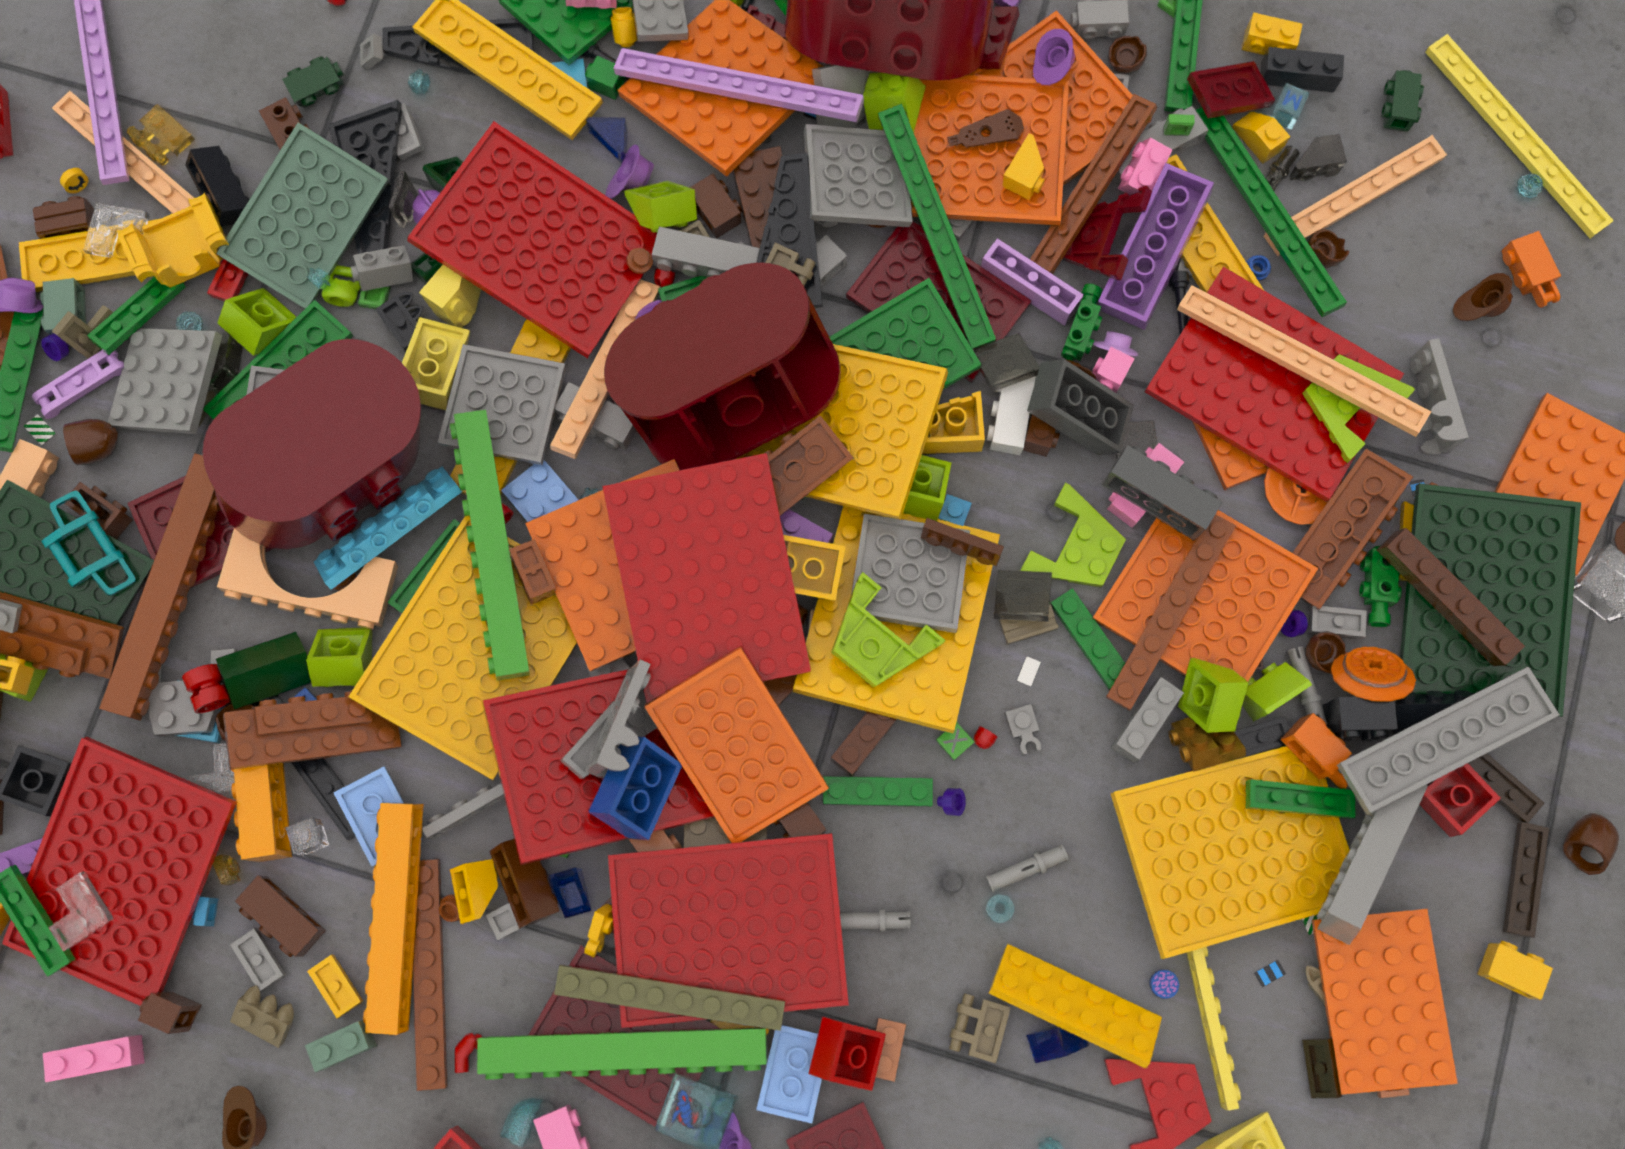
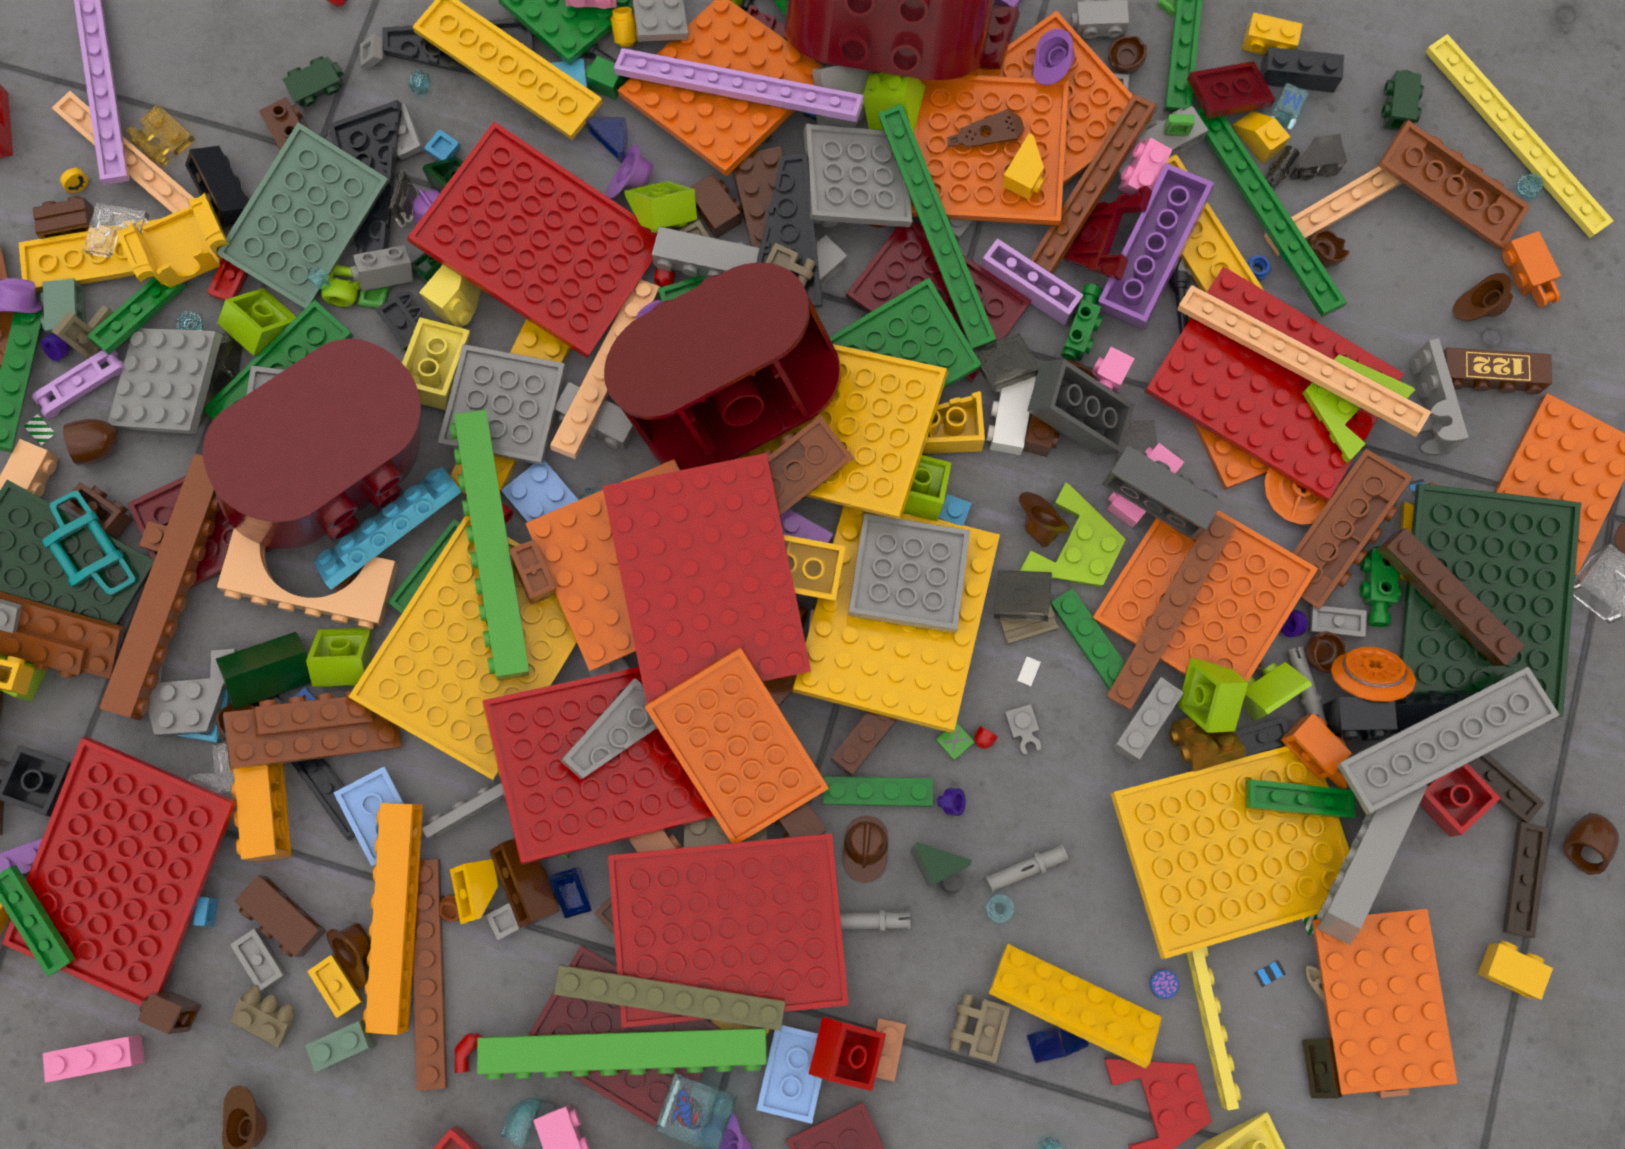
(86, 910): clear plate -> none
(152, 536): none -> dark orange plate
(206, 688): red wheel -> none
(226, 869): clear yellow plate -> none
(307, 836): clear brick -> none
(351, 950): none -> reddish brown piece
(442, 146): none -> dark azure plate
(600, 926): yellow plate -> none
(606, 751): light grey hinge -> none
(635, 797): blue brick -> none
(639, 260): dark orange plate -> none
(865, 849): none -> reddish brown piece
(872, 647): lime wing -> none
(937, 864): none -> dark green slope
(961, 542): reddish brown plate -> none
(1041, 519): none -> reddish brown piece
(1118, 341): lavender piece -> none
(1454, 185): none -> dark orange plate
(1499, 370): none -> reddish brown brick

